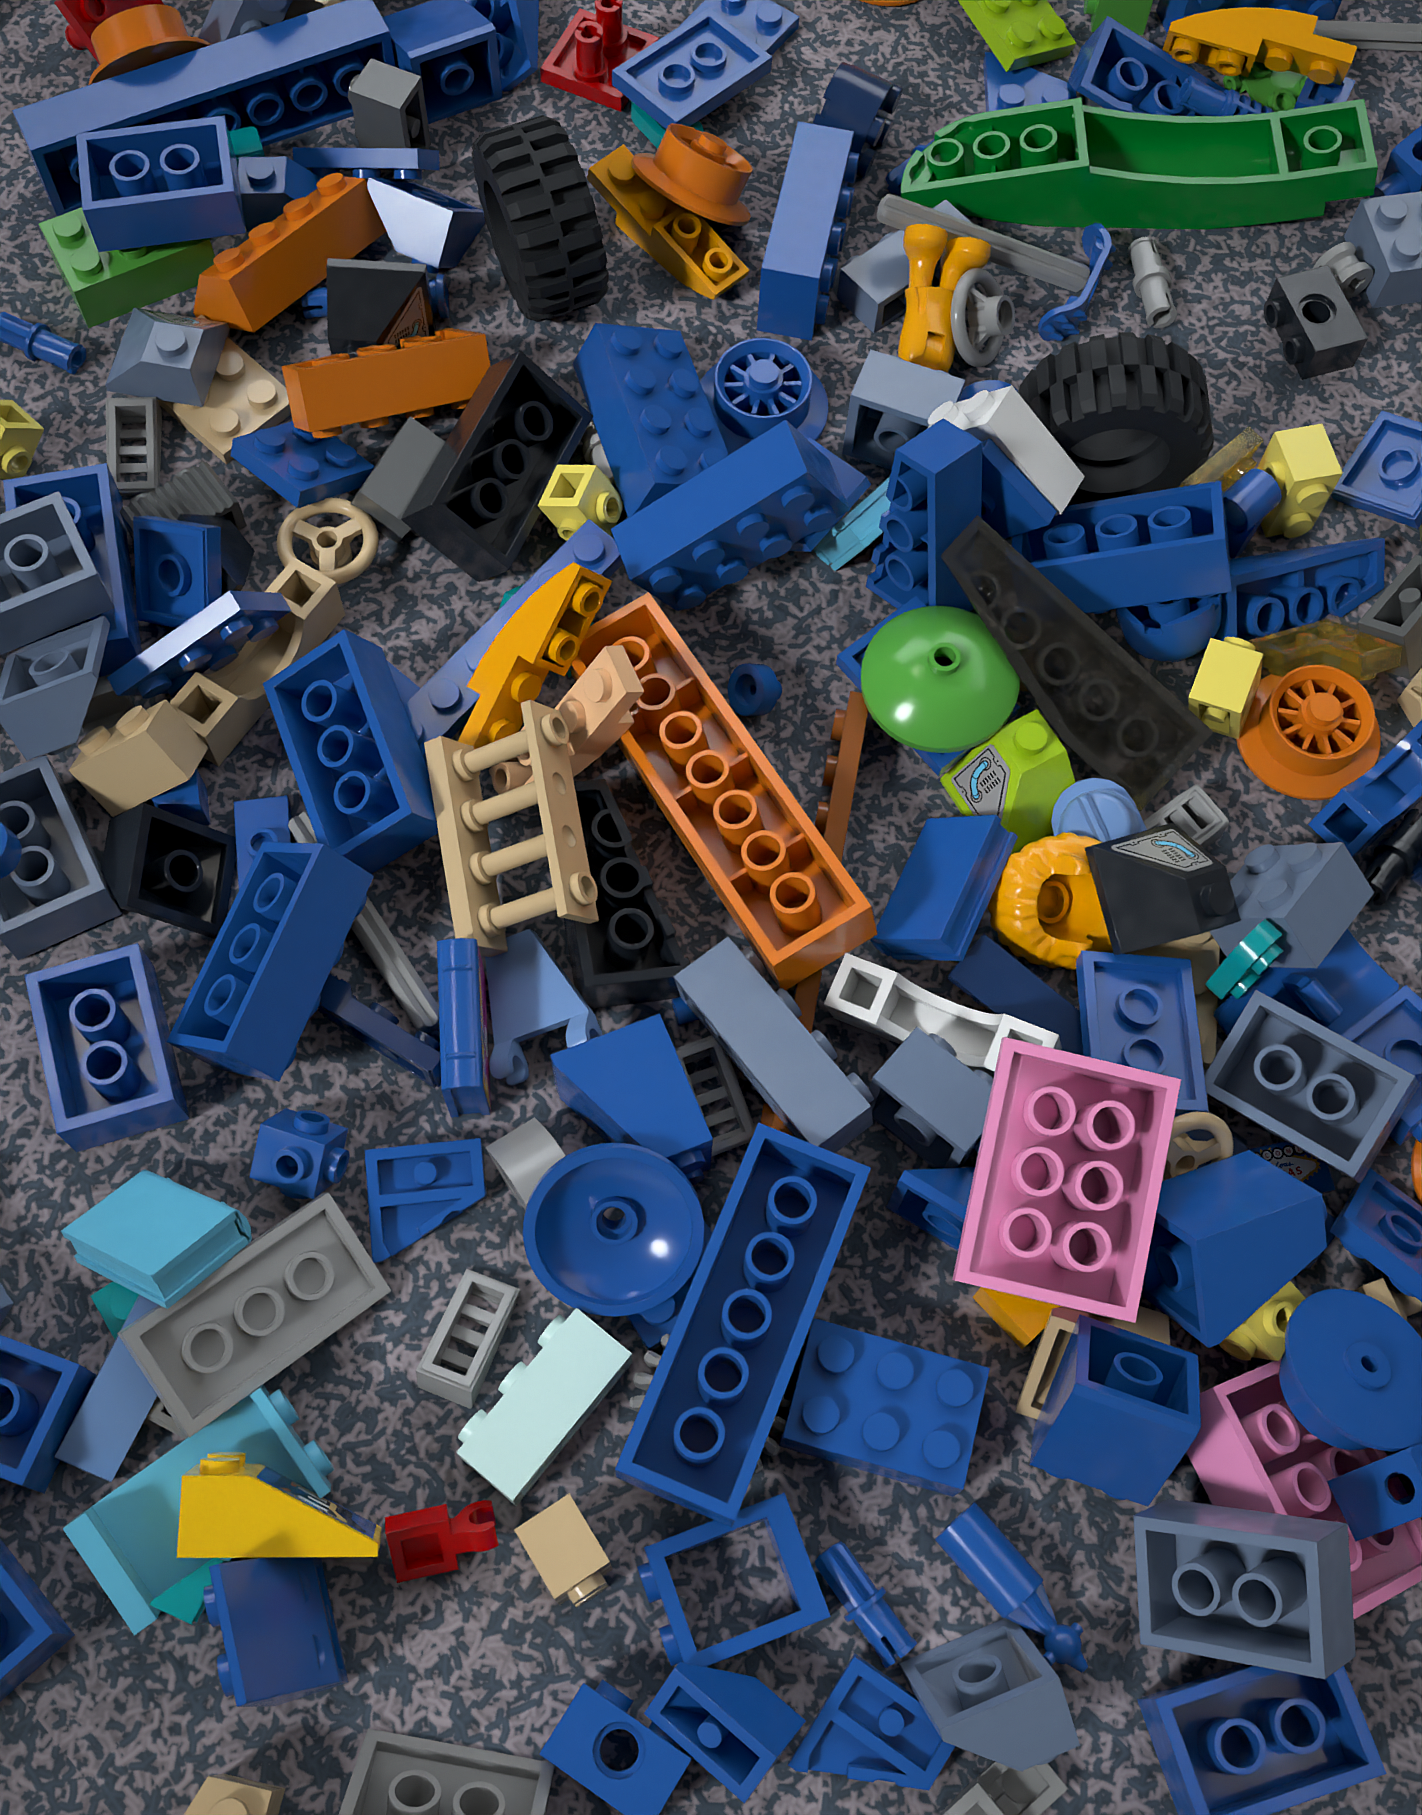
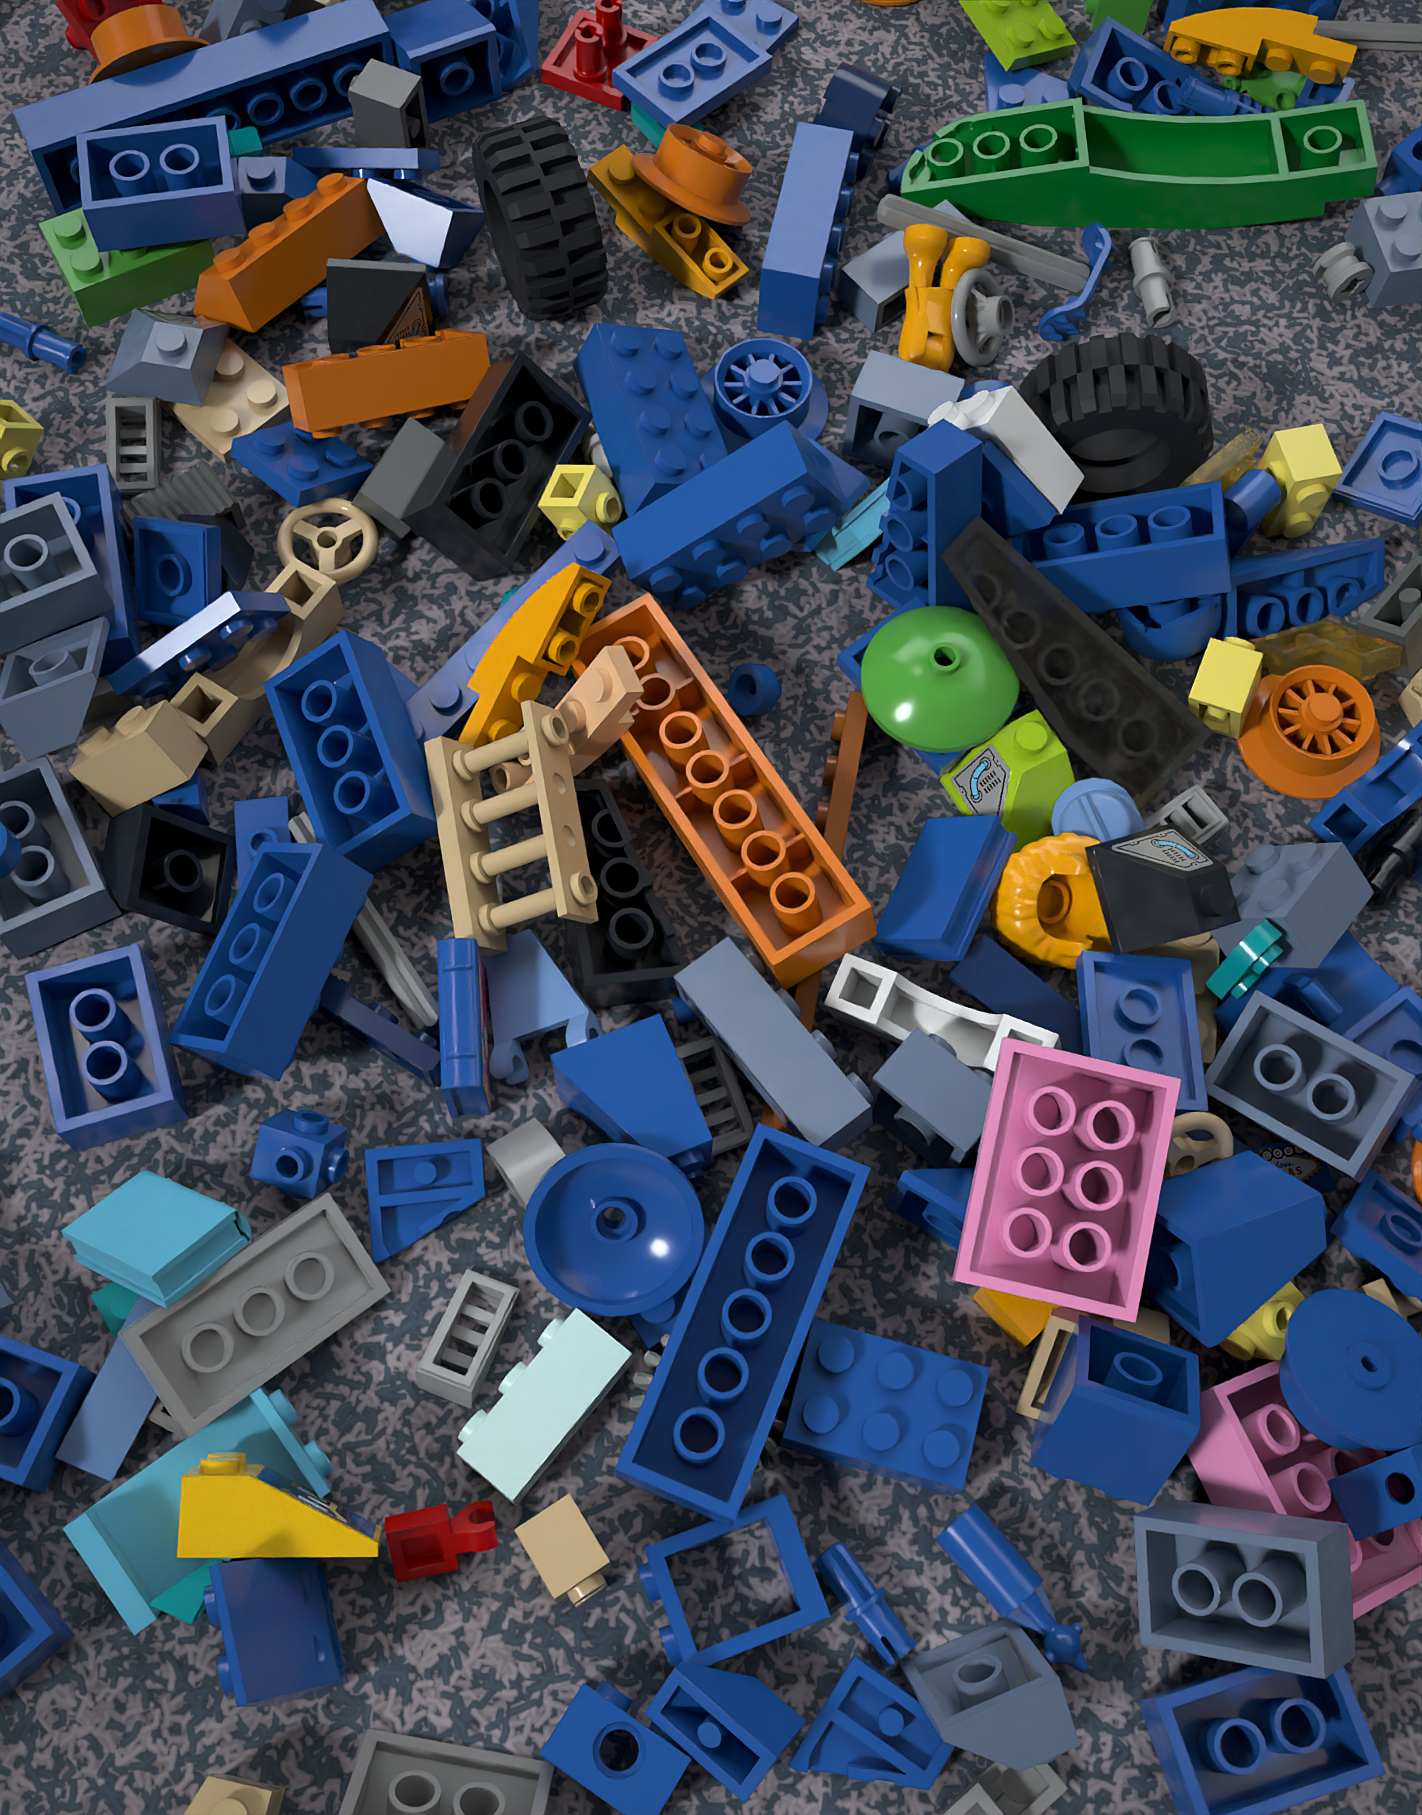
(1314, 322): black brick -> none

